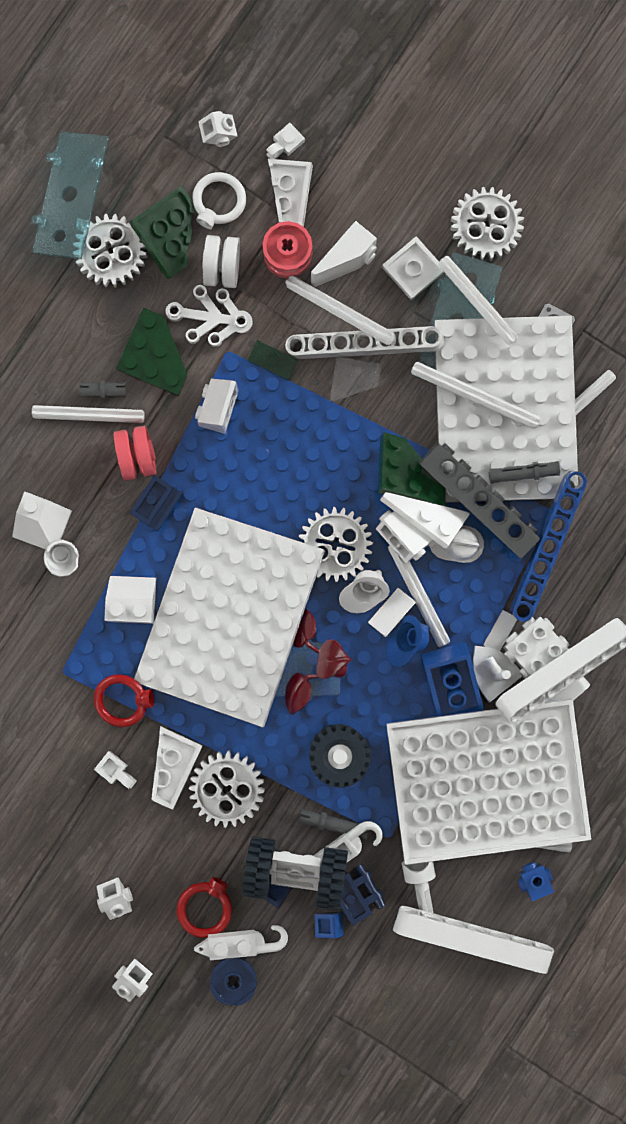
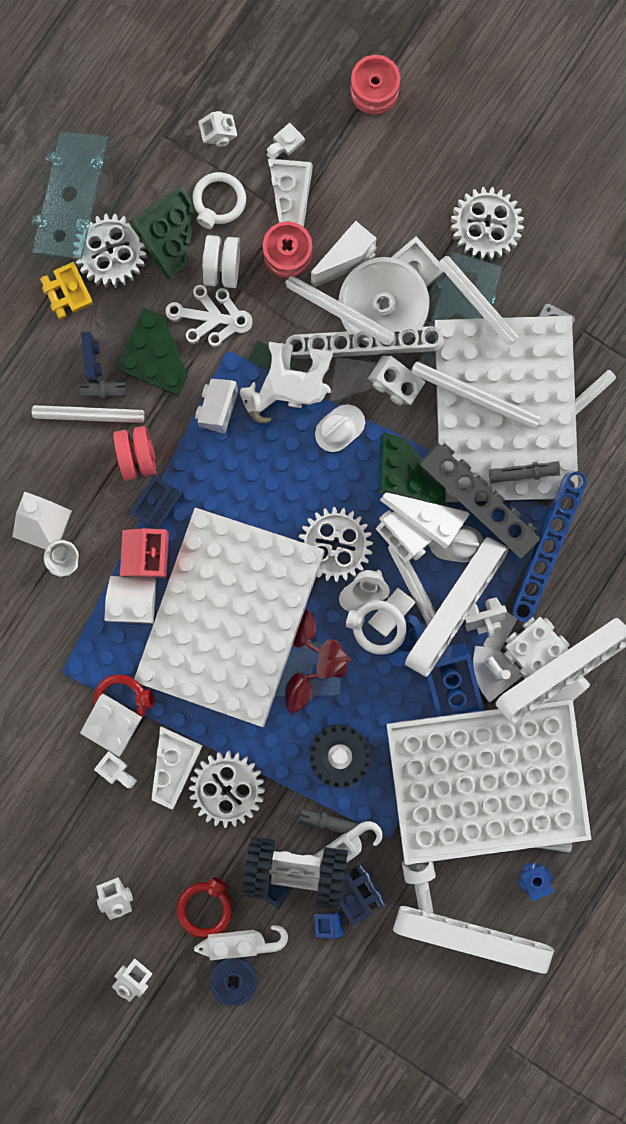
(73, 288): none -> yellow plate
(90, 348): none -> dark blue plate
(111, 725): none -> white plate
(144, 553): none -> coral slope
(288, 384): none -> white animal
(339, 428): none -> white piece
(356, 620): none -> white piece
(375, 84): none -> coral wheel
(387, 294): none -> white dish
(398, 376): none -> white brick
(456, 606): none -> white beam
(487, 620): none -> white hips

